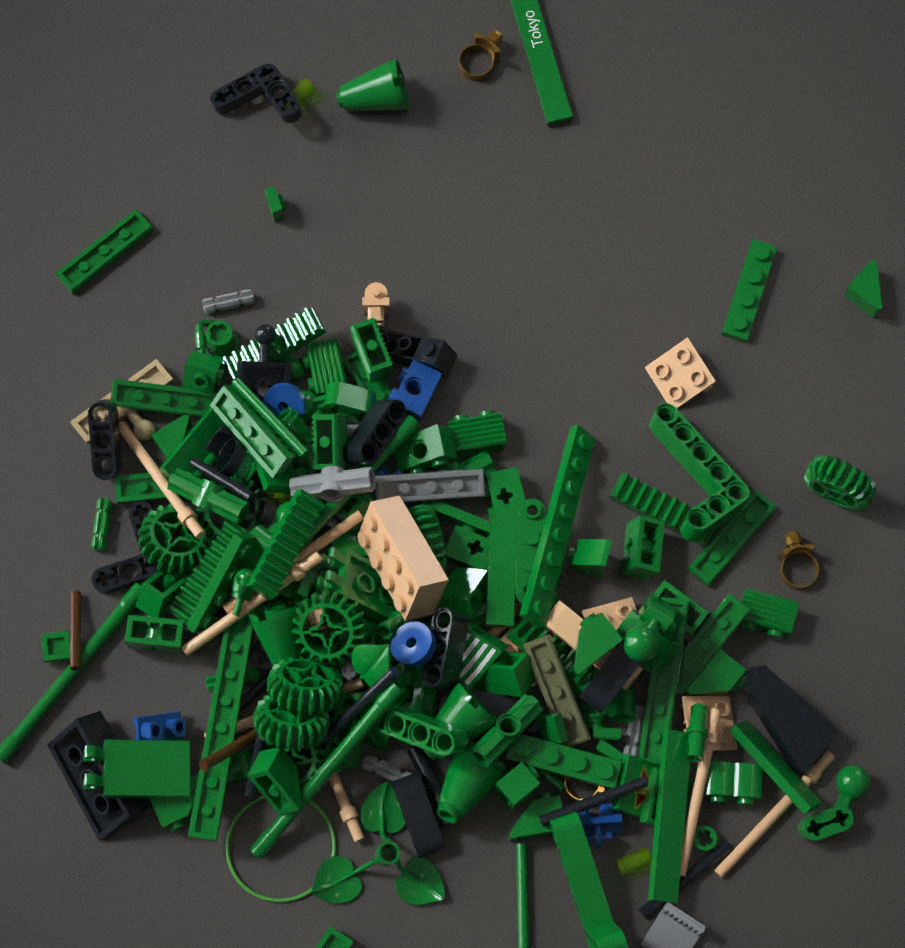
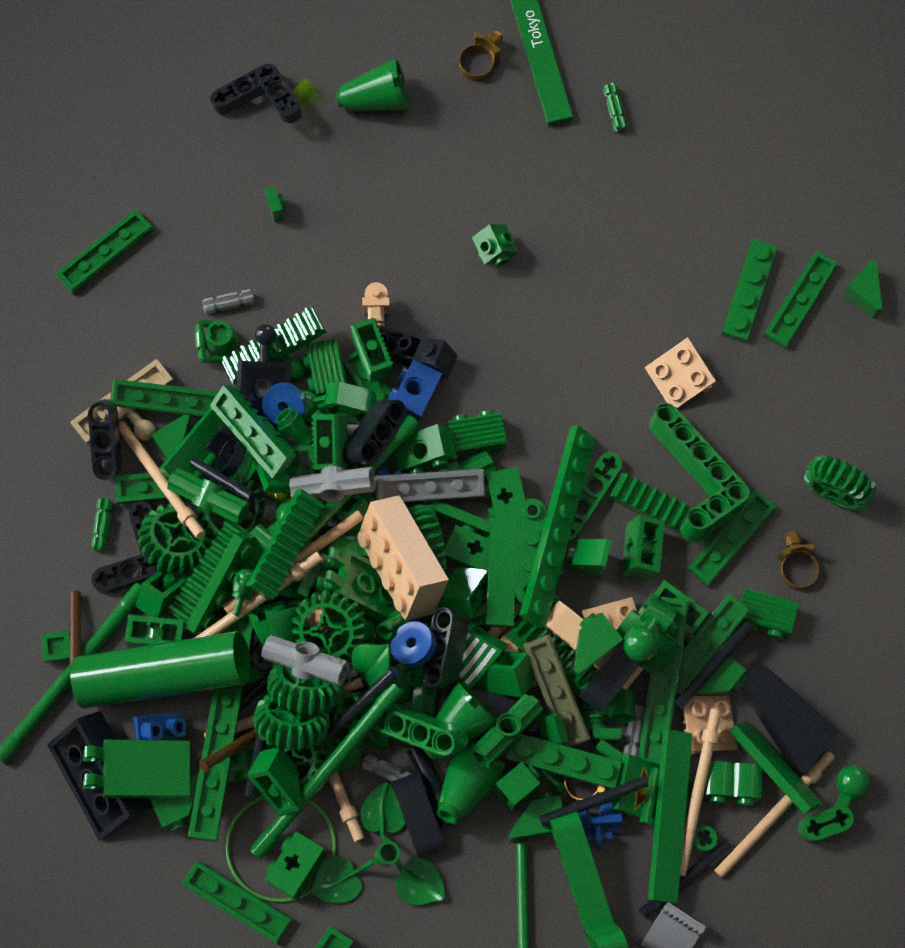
(160, 670): none -> green piece
(203, 372): green brick -> none
(236, 902): none -> green tile
(270, 418): green bar -> none
(295, 880): none -> green brick
(305, 660): none -> light grey piece
(495, 244): none -> green brick
(593, 500): none -> green beam
(615, 107): none -> green axle
(634, 861): clear neon green pin -> none
(697, 733): green pin -> none
(713, 665): none -> black bar
(800, 300): none -> green tile

